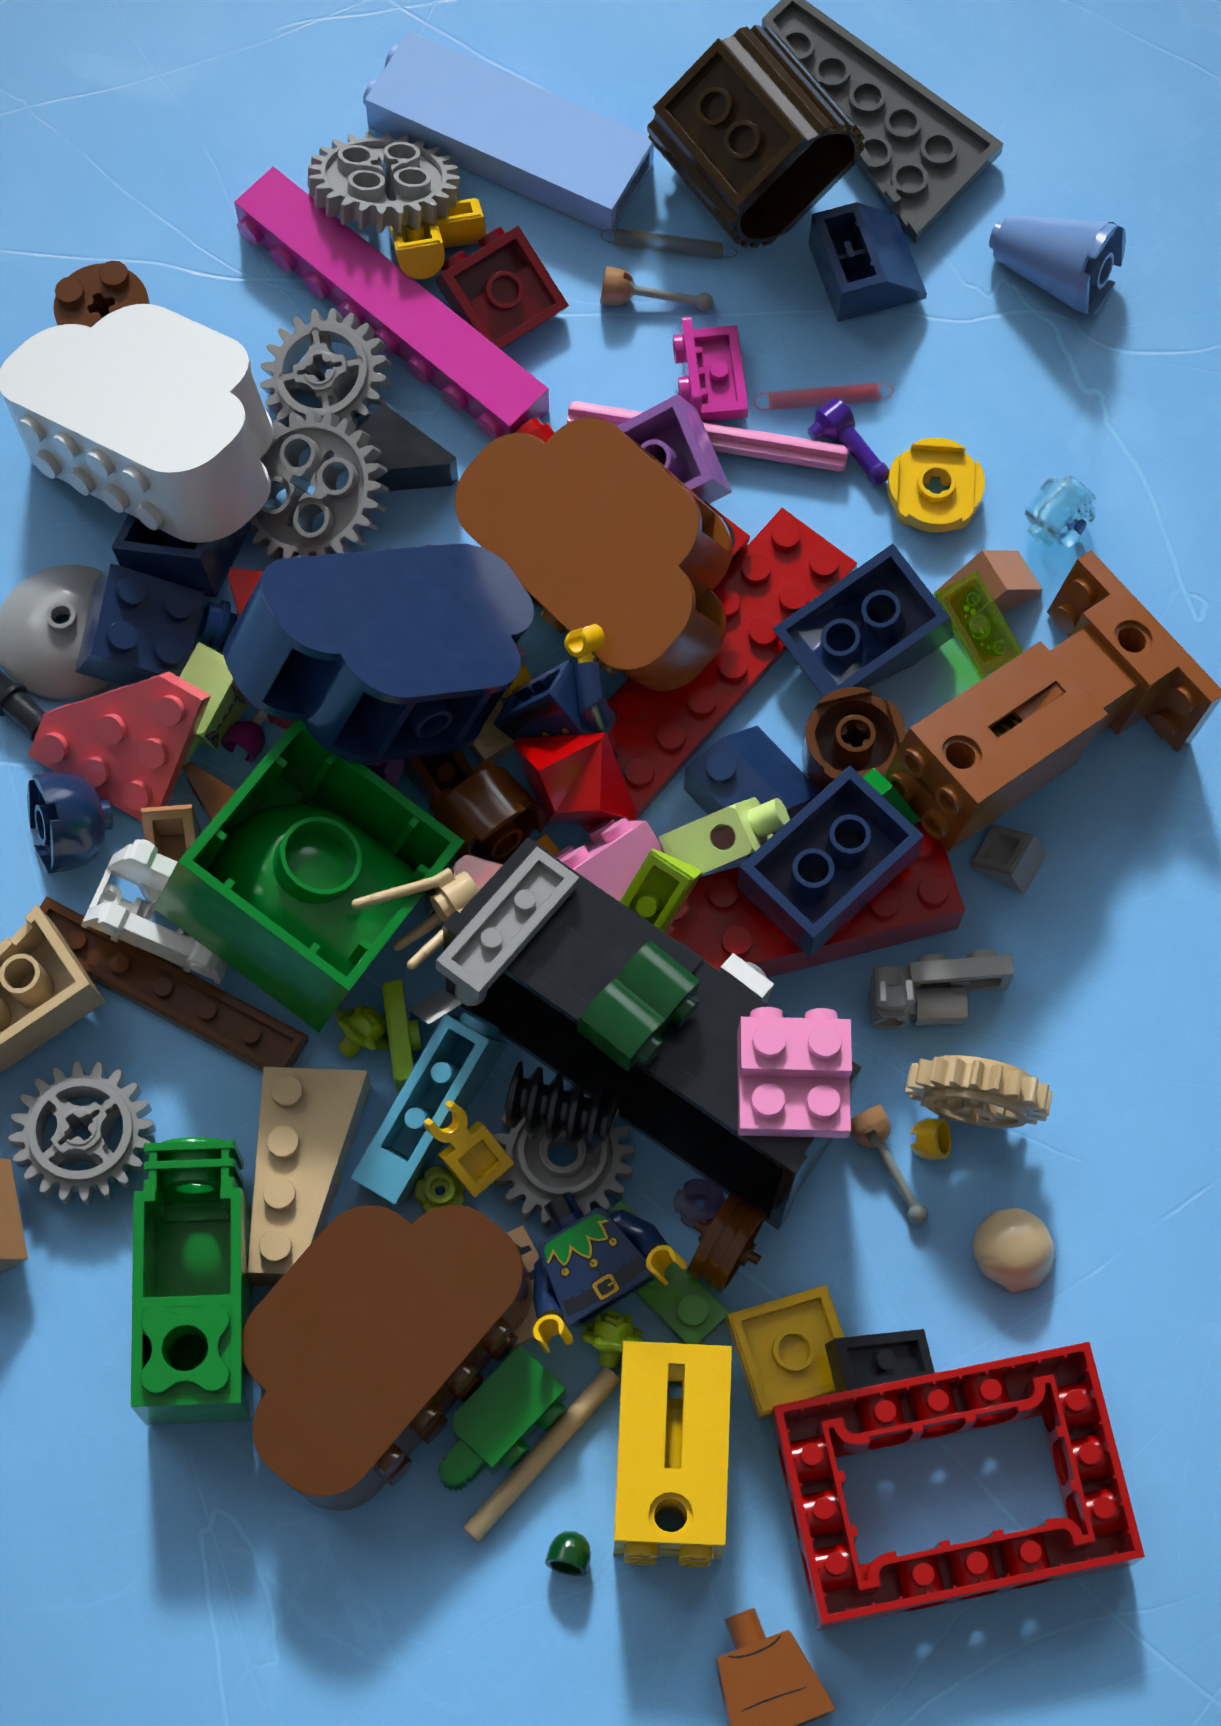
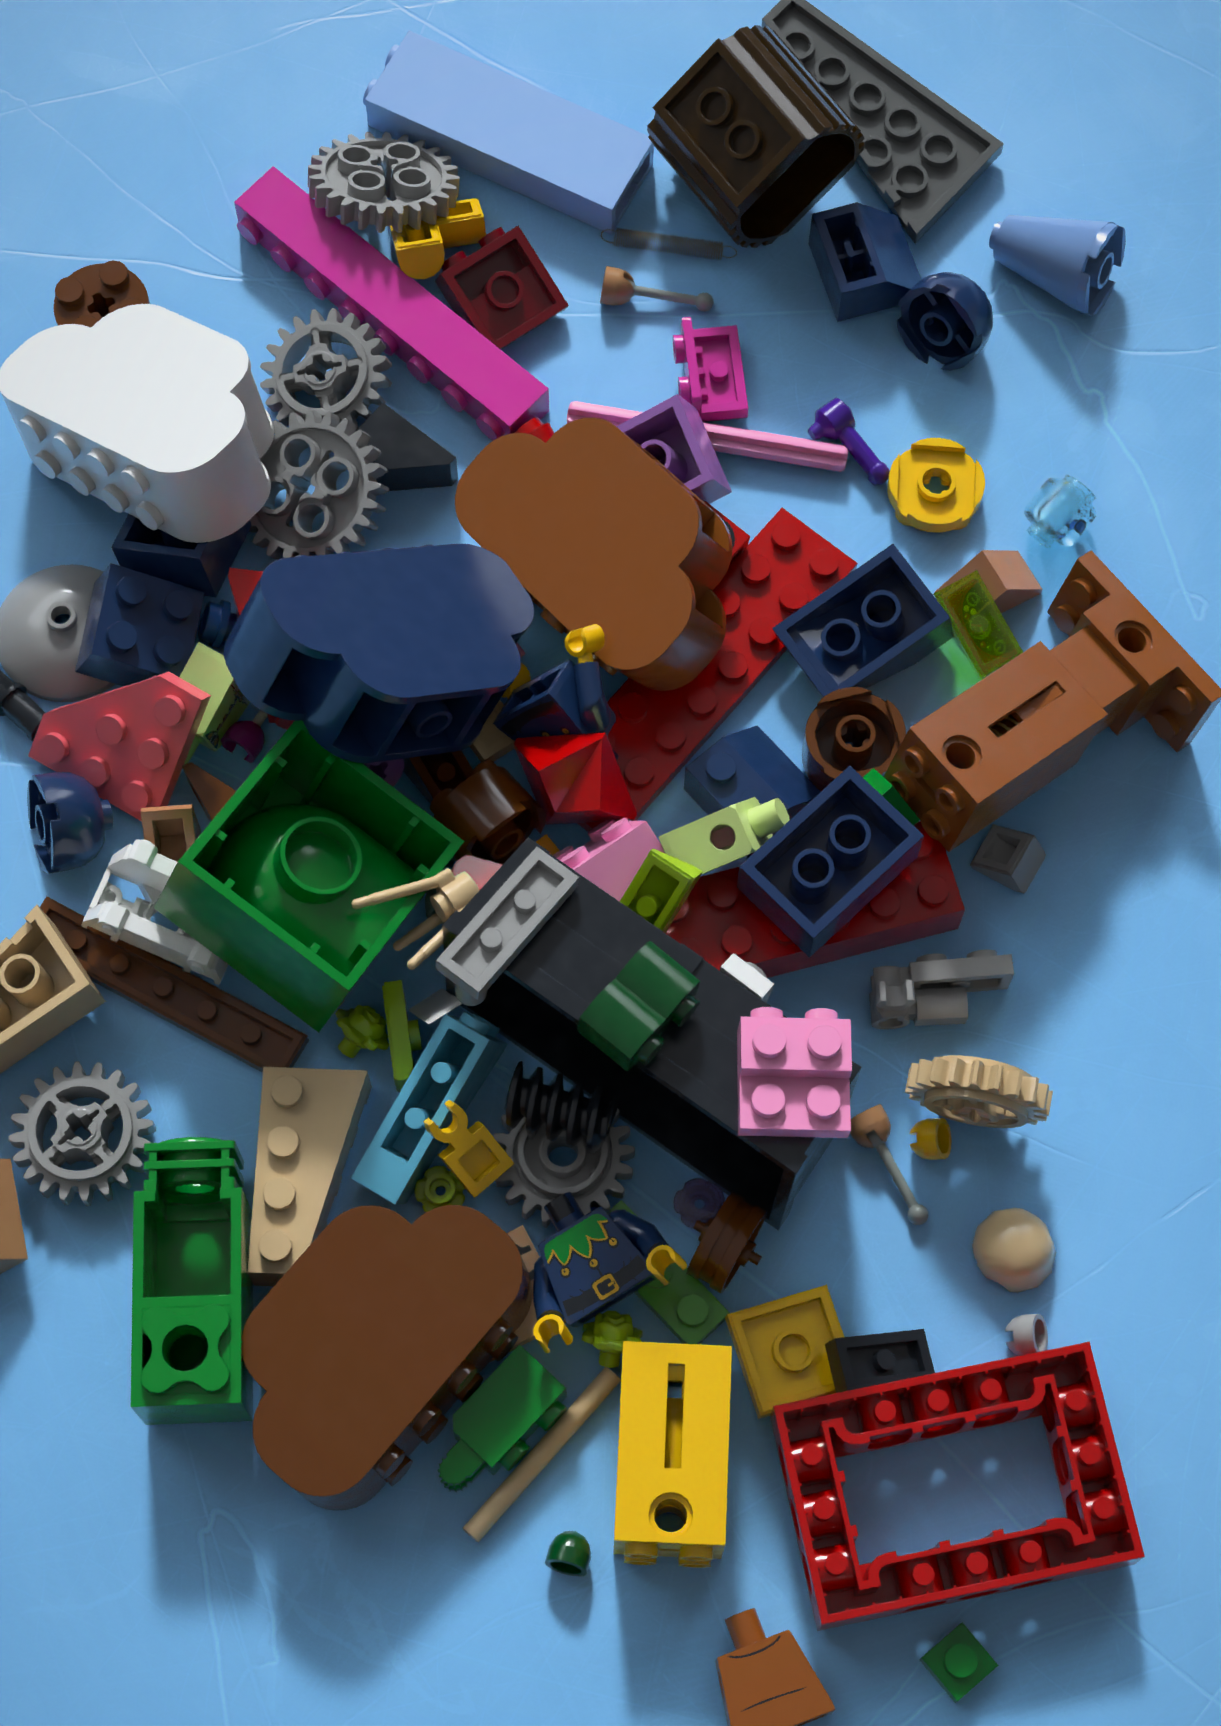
(840, 391): coral piece -> none
(945, 319): none -> dark blue cylinder
(958, 1662): none -> green plate
(1028, 1334): none -> light grey hinge

